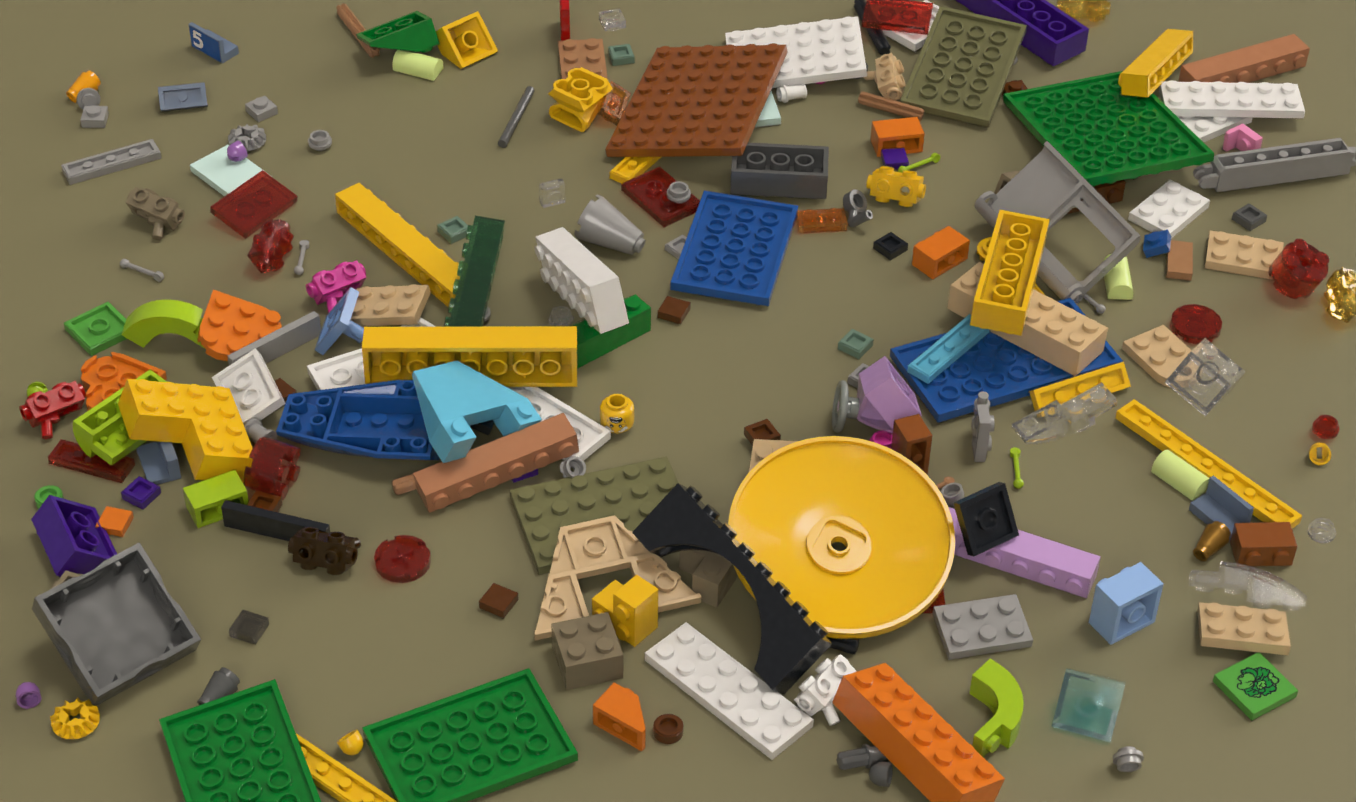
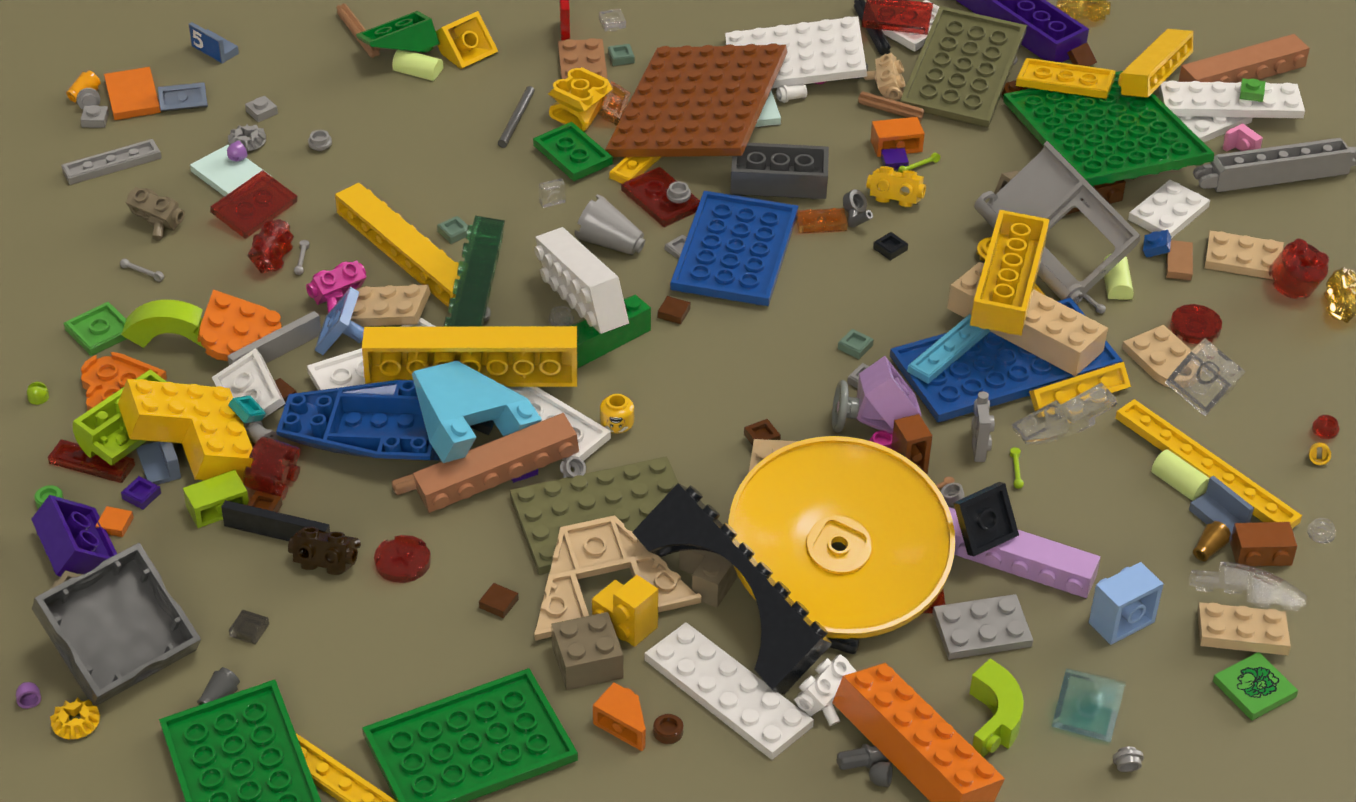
(48, 407): red brick -> none
(132, 93): none -> orange tile
(247, 409): none -> teal tile
(351, 743): yellow hinge -> none
(572, 151): none -> green plate
(940, 252): orange brick -> none
(1066, 78): none -> yellow tile
(1082, 55): none -> reddish brown tile
(1249, 217): dark grey tile -> none
(1252, 90): none -> bright green plate

